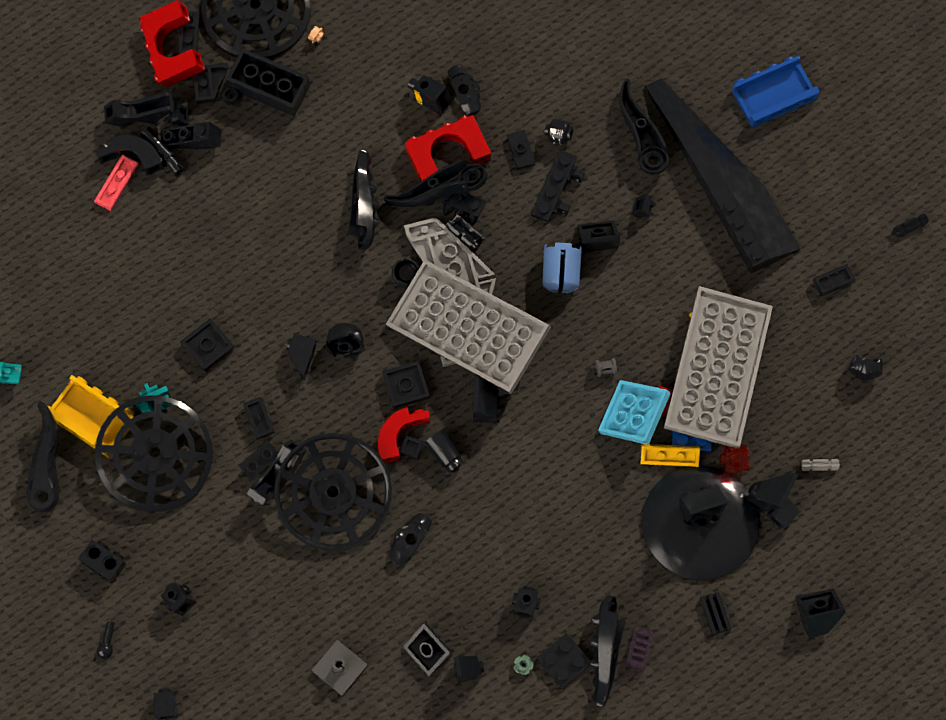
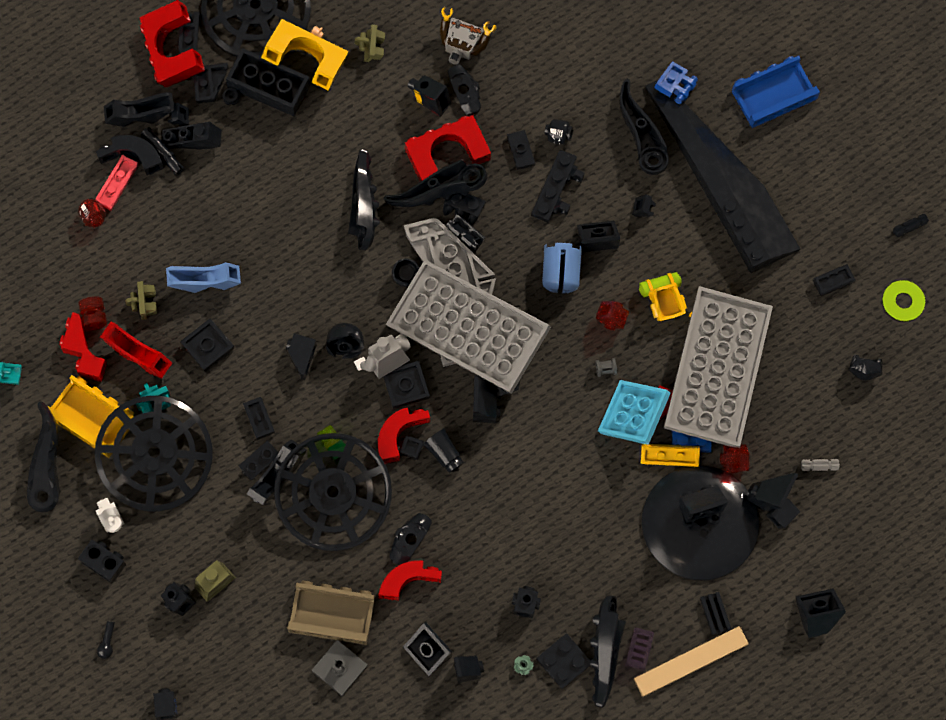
(75, 344): none -> red arch
(92, 213): none -> clear red head
(93, 314): none -> clear red wheel
(109, 516): none -> white hips
(135, 351): none -> red arch
(144, 292): none -> olive hips
(200, 278): none -> medium blue arch
(213, 580): none -> olive torso
(291, 37): none -> yellow arch
(331, 613): none -> dark tan panel
(332, 444): none -> leg
(367, 43): none -> olive hips
(385, 355): none -> light grey torso
(403, 575): none -> red arch
(463, 38): none -> torso
(612, 315): none -> clear red brick
(664, 295): none -> yellow piece
(670, 82): none -> blue plate
(691, 661): none -> tan tile
(894, 310): none -> lime gear

